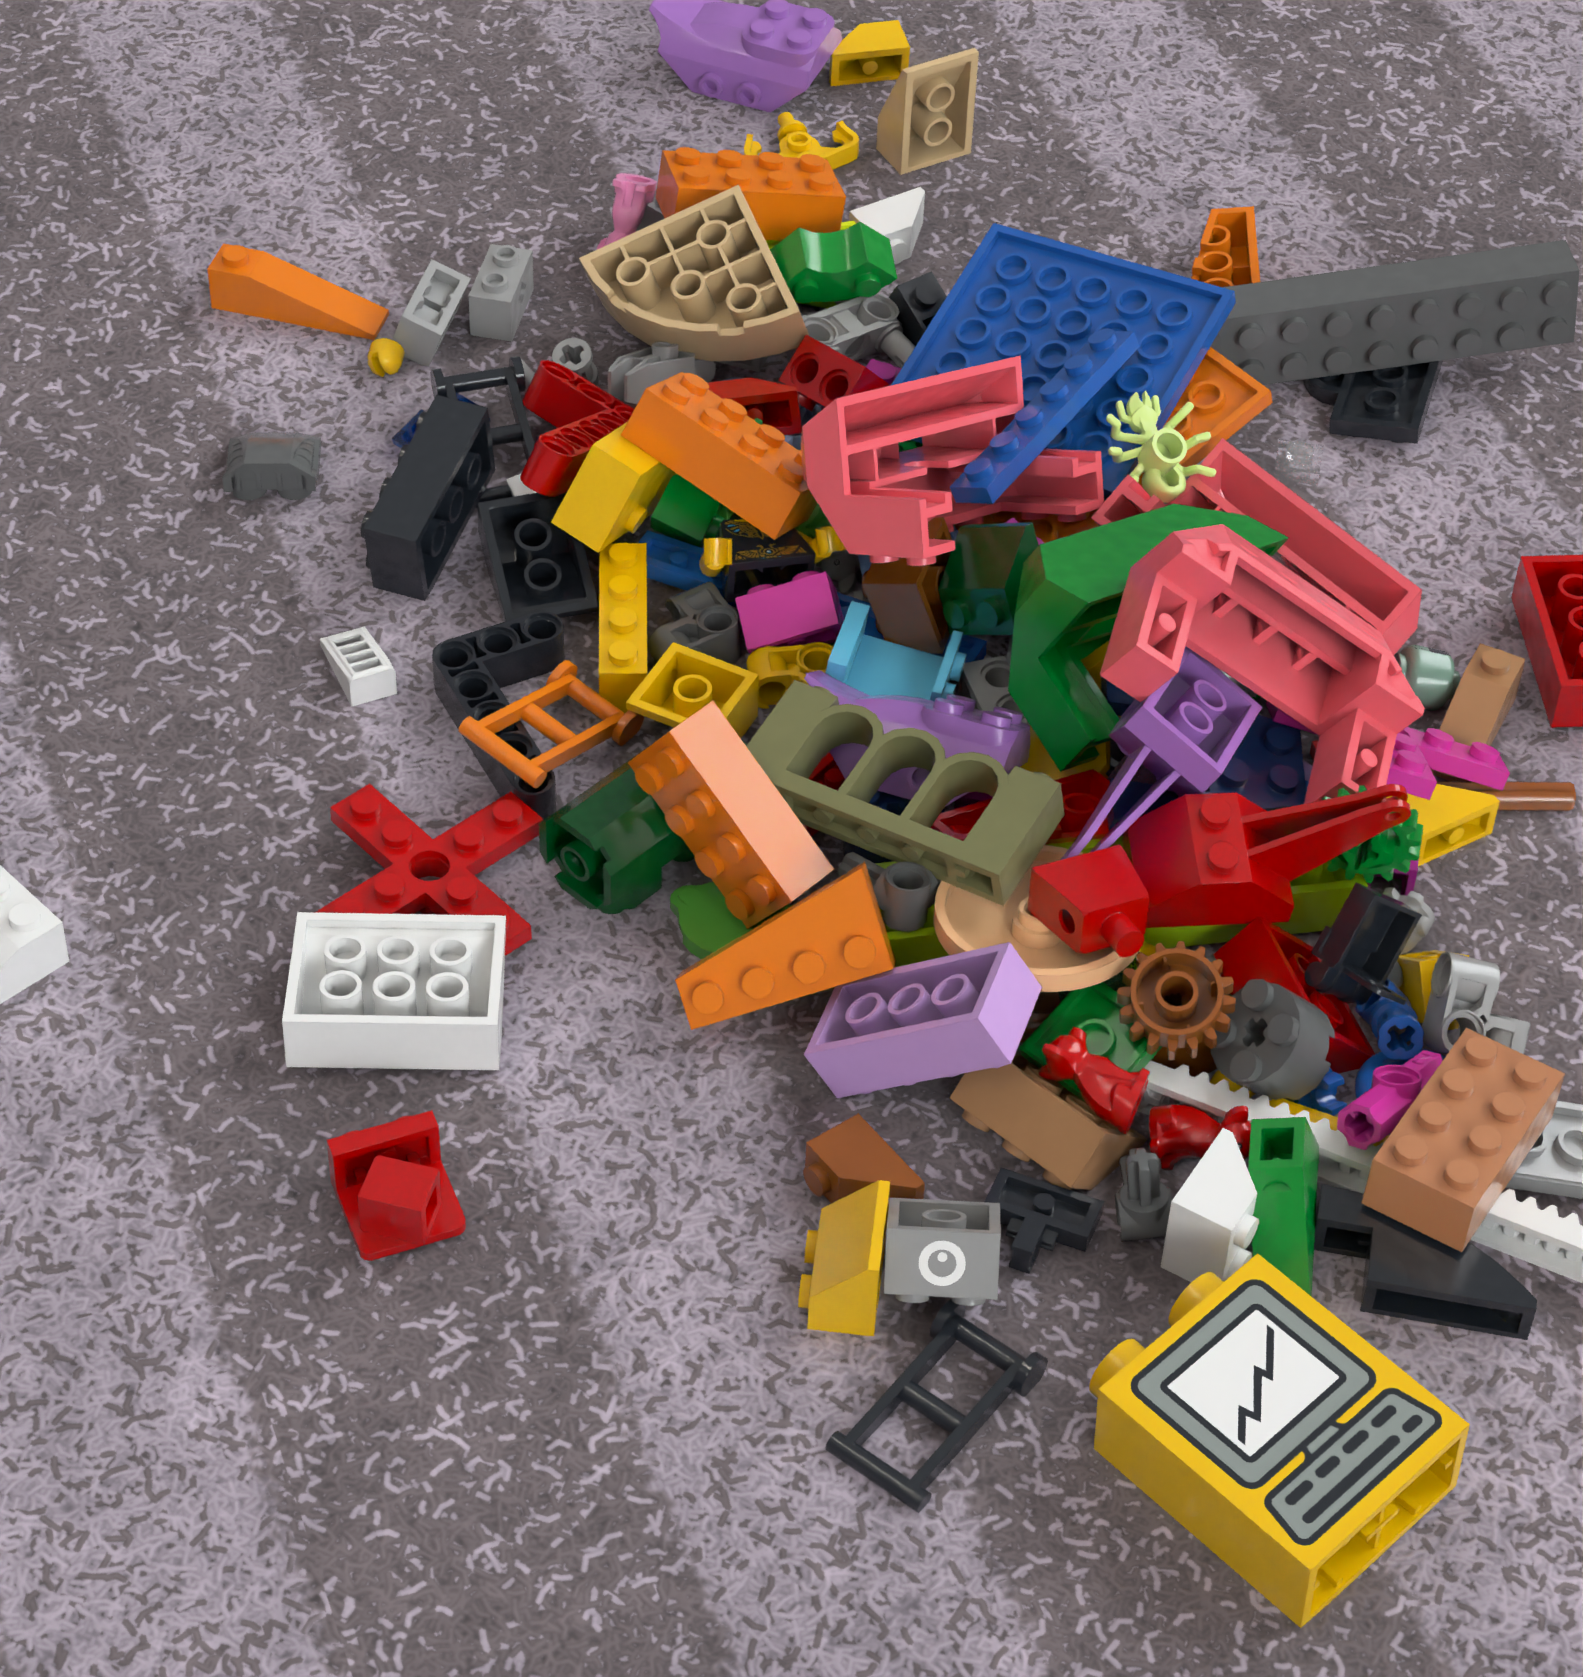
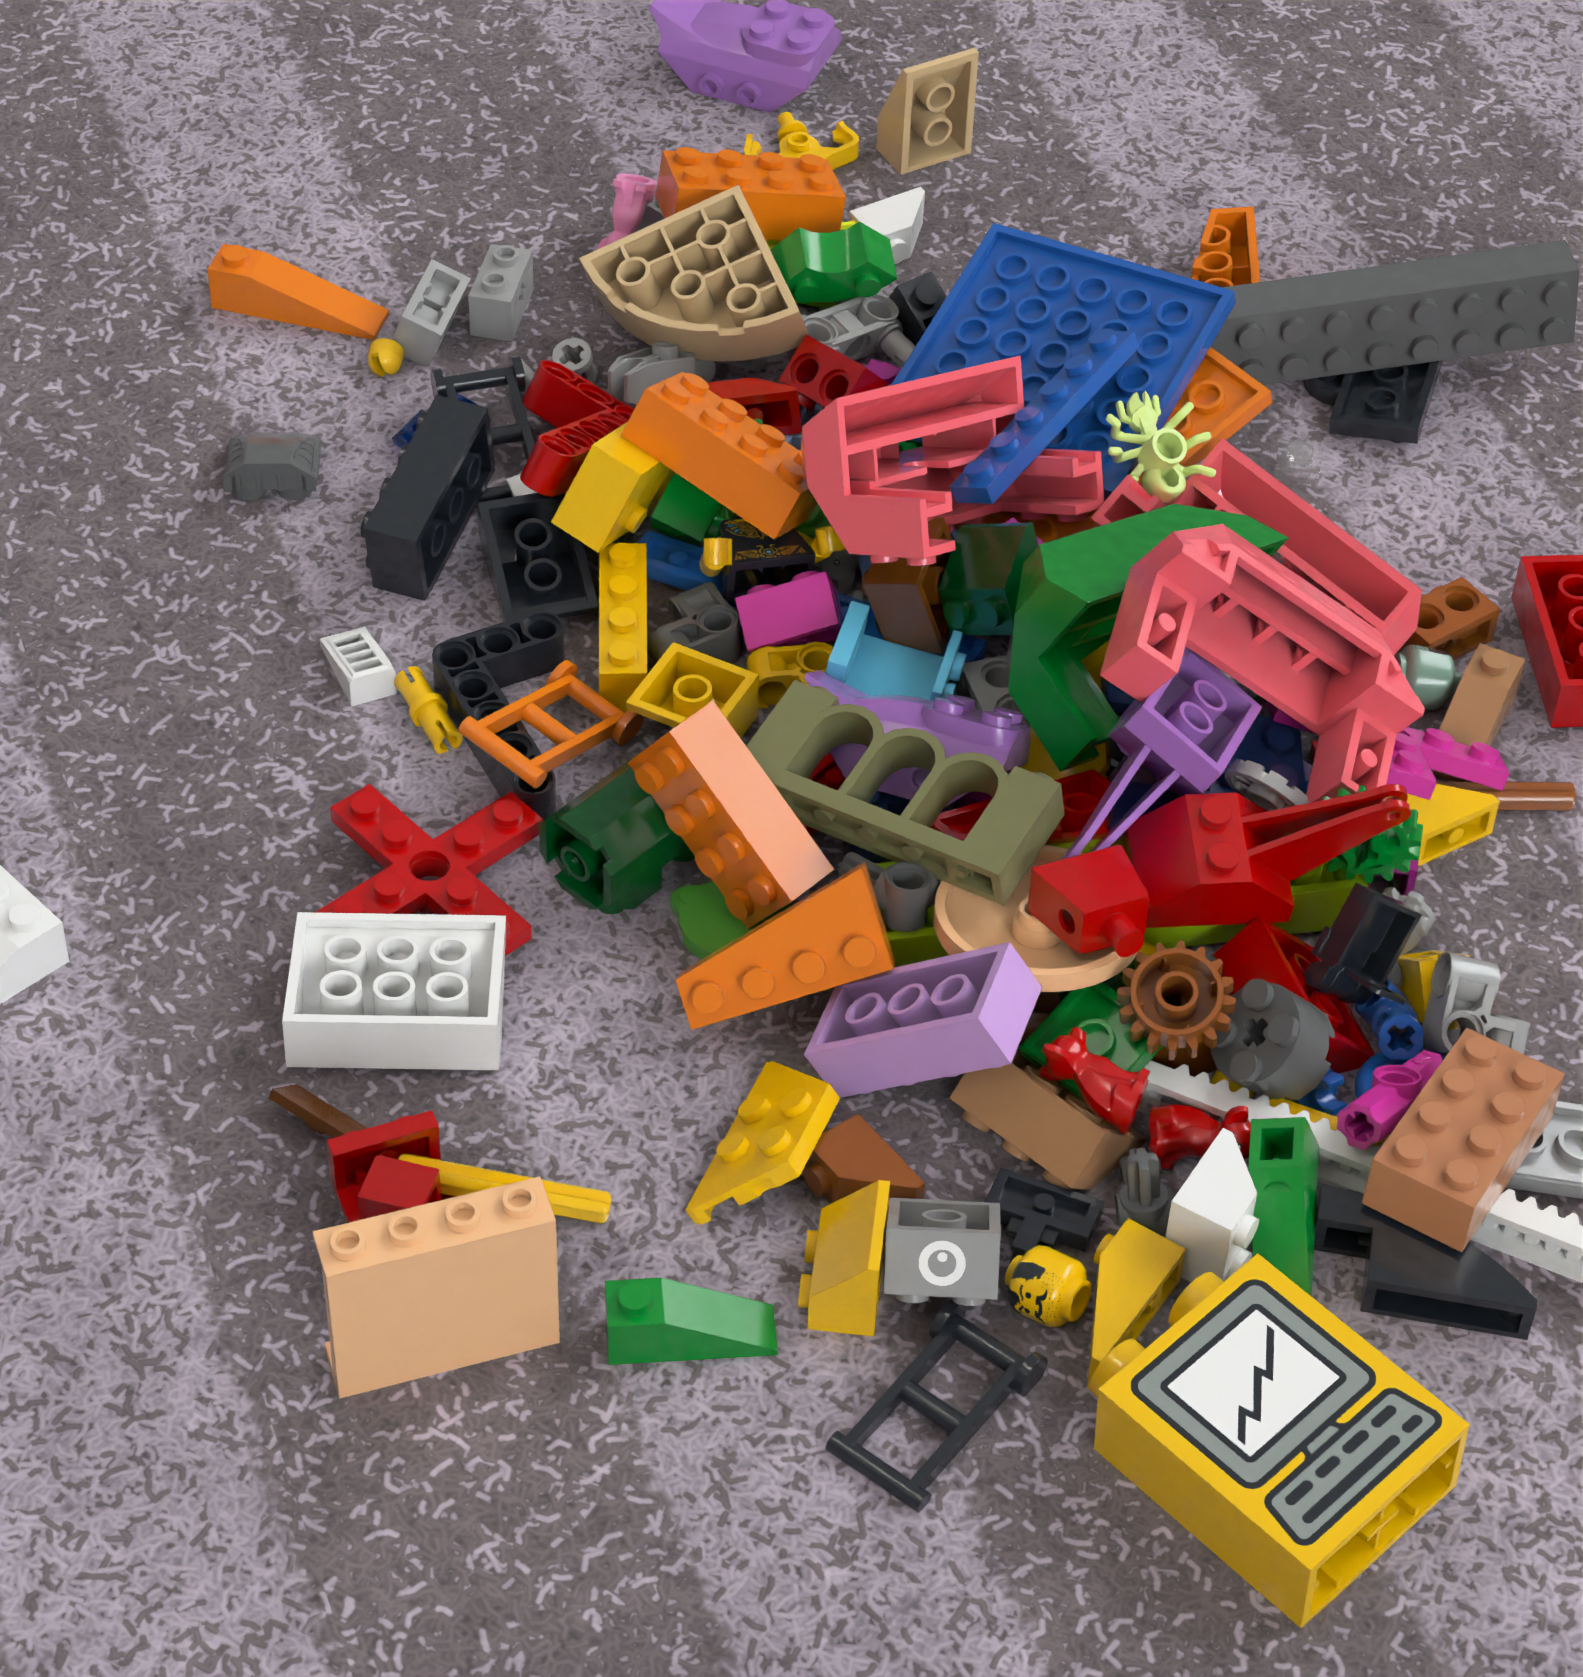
(314, 1111): none -> reddish brown piece
(428, 710): none -> yellow pin
(440, 1286): none -> light nougat panel
(565, 1199): none -> yellow axle
(683, 1322): none -> green slope
(767, 1139): none -> yellow wing
(870, 54): yellow slope -> none
(1048, 1286): none -> yellow head
(1132, 1283): none -> yellow slope
(1261, 788): none -> light grey wheel
(1455, 619): none -> dark orange brick

